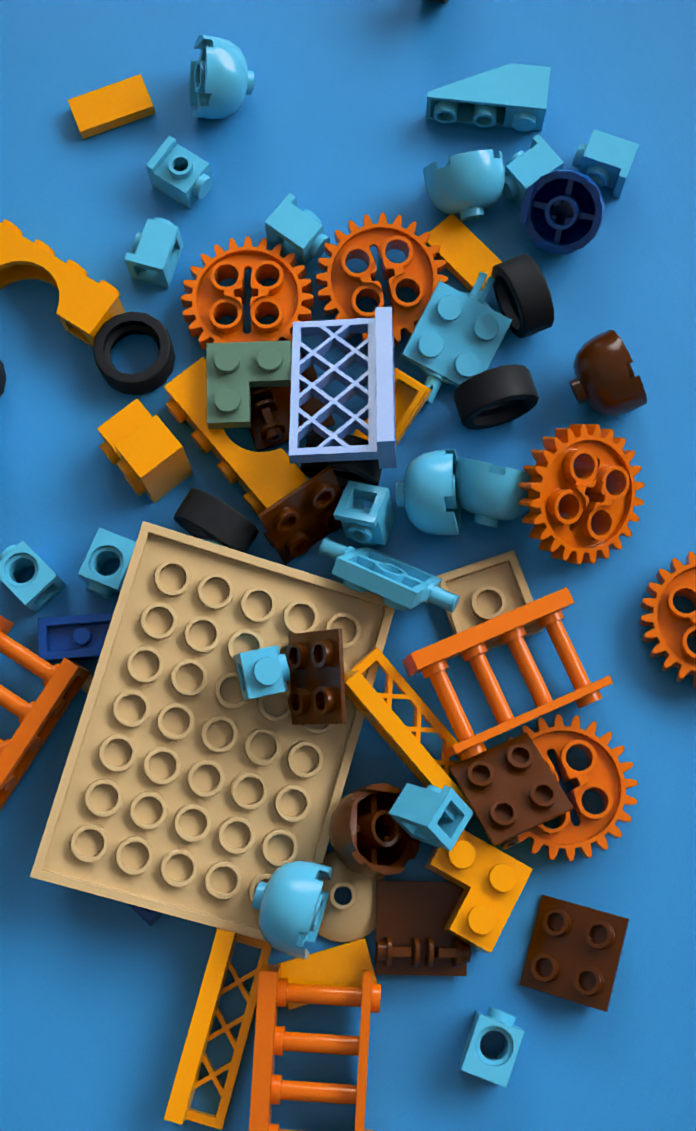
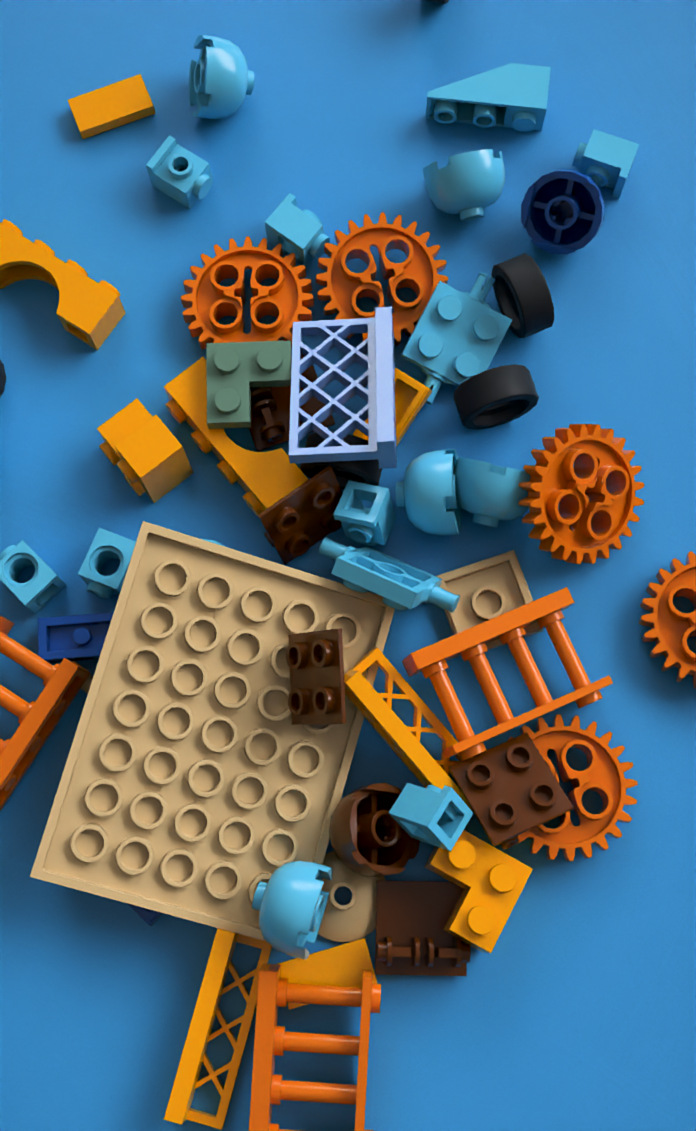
(125, 325): black tyre -> none
(155, 252): medium azure brick -> none
(215, 520): black tyre -> none
(262, 672): medium azure brick -> none
(462, 251): light orange tile -> none
(491, 1068): medium azure brick -> none
(528, 167): medium azure brick -> none
(574, 952): reddish brown hinge -> none
(606, 376): reddish brown cylinder -> none

